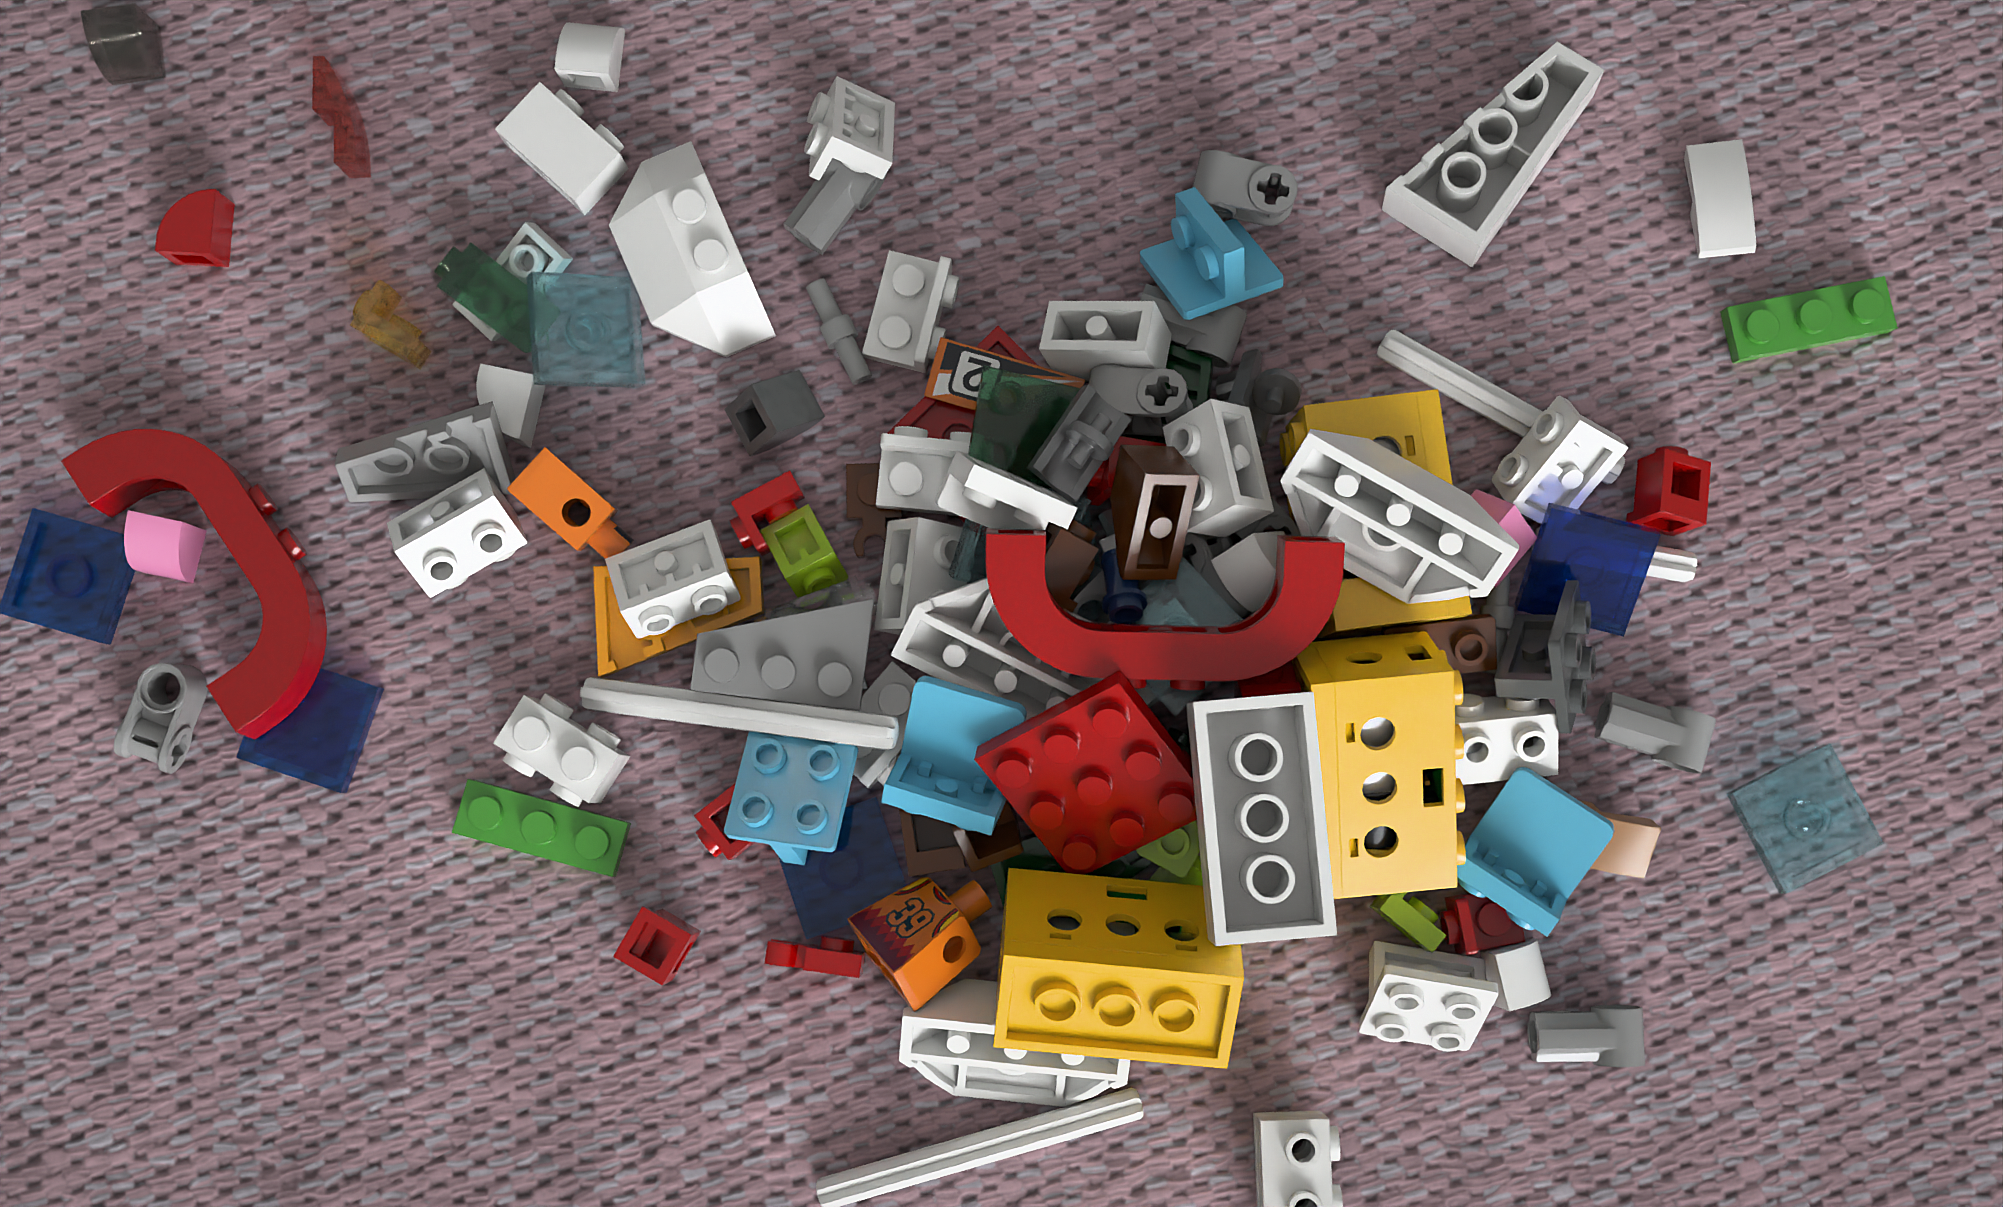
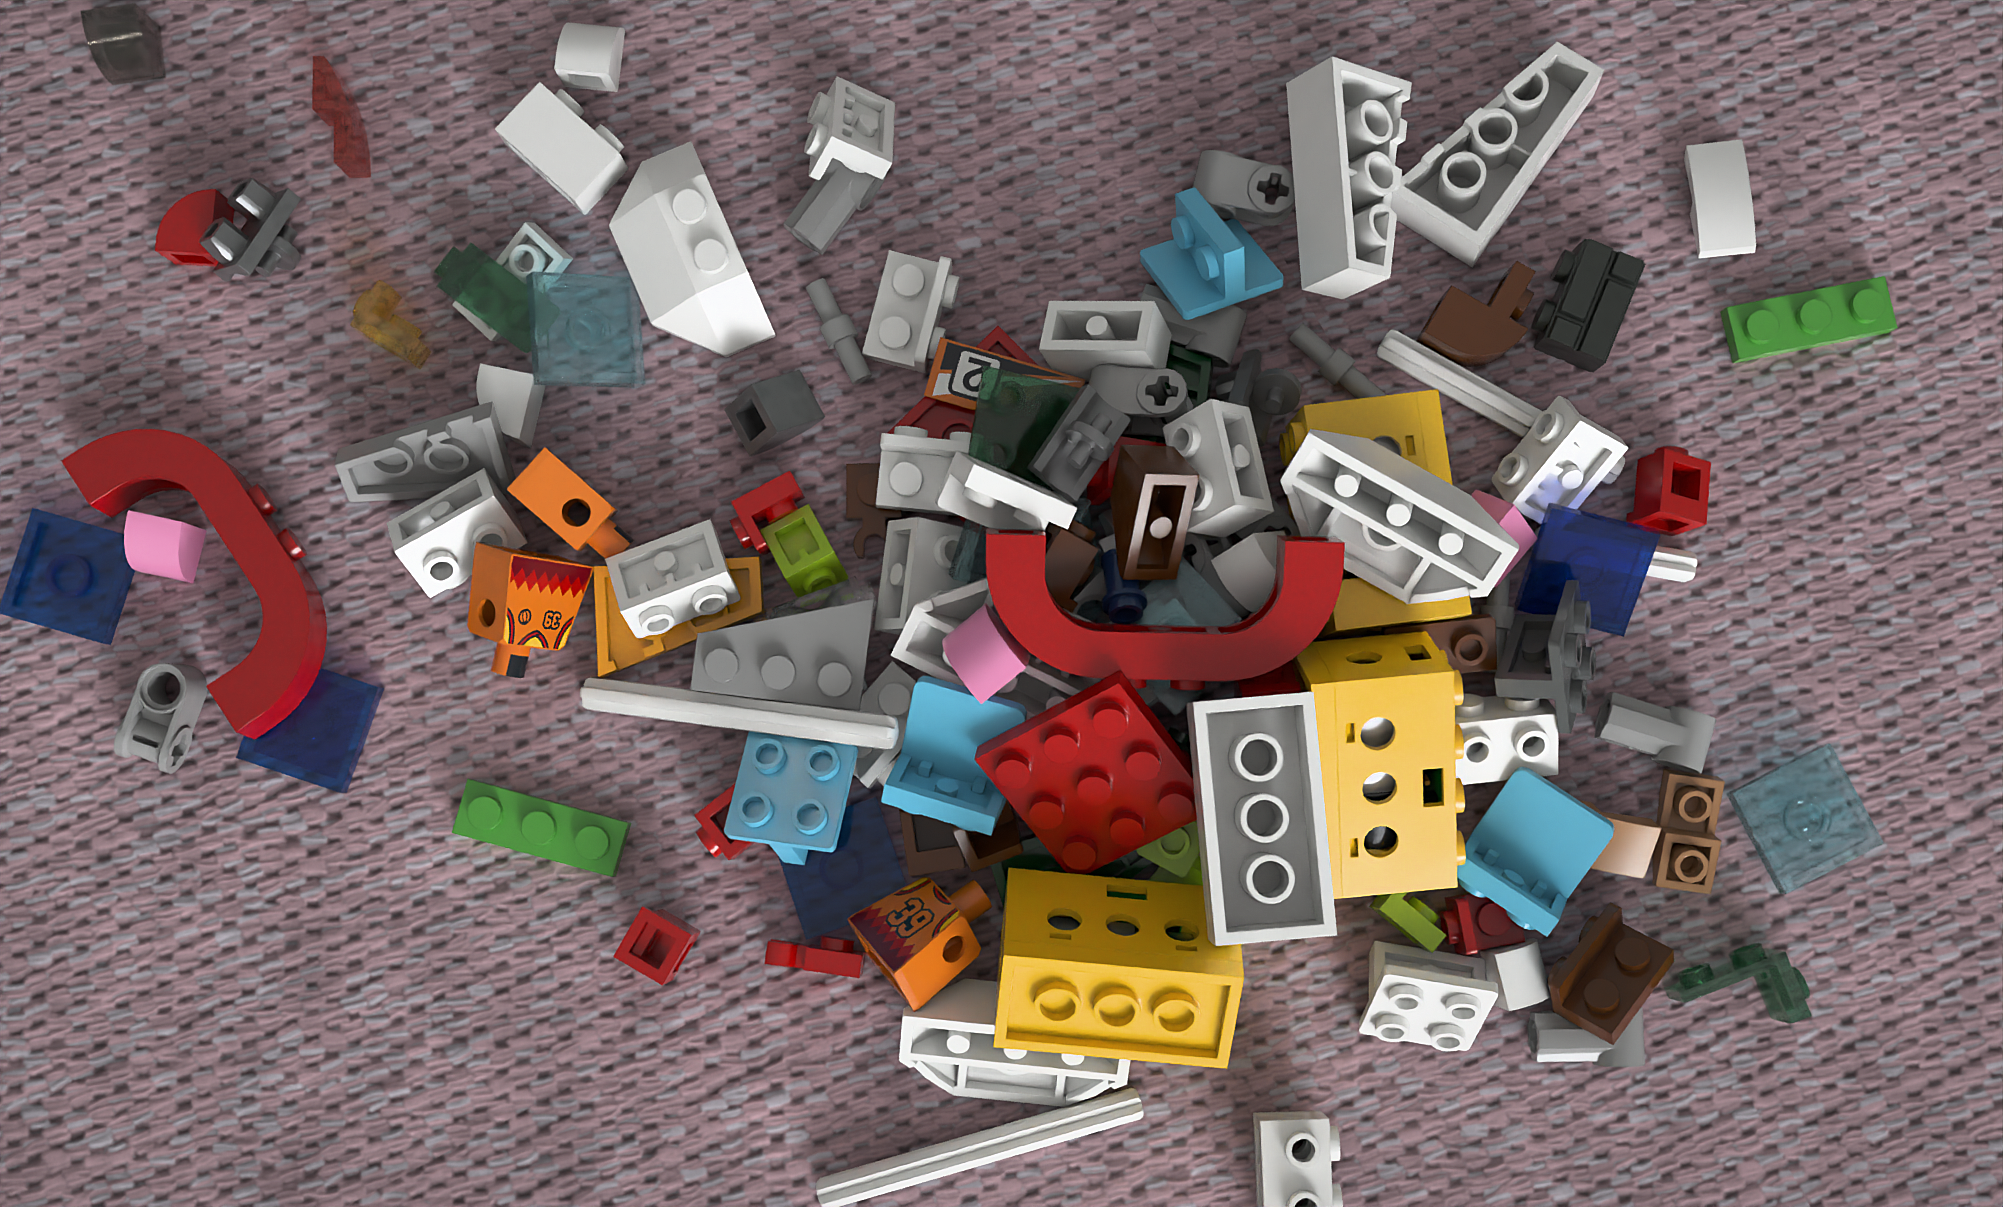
(262, 240): none -> flat silver hips
(523, 602): none -> torso
(575, 758): white brick -> none
(984, 653): none -> bright pink brick
(1335, 365): none -> light grey bar
(1345, 173): none -> white wedge
(1478, 332): none -> reddish brown brick
(1587, 305): none -> pearl dark grey brick
(1607, 975): none -> reddish brown bracket
(1687, 842): none -> medium nougat slope
(1778, 982): none -> clear green bracket

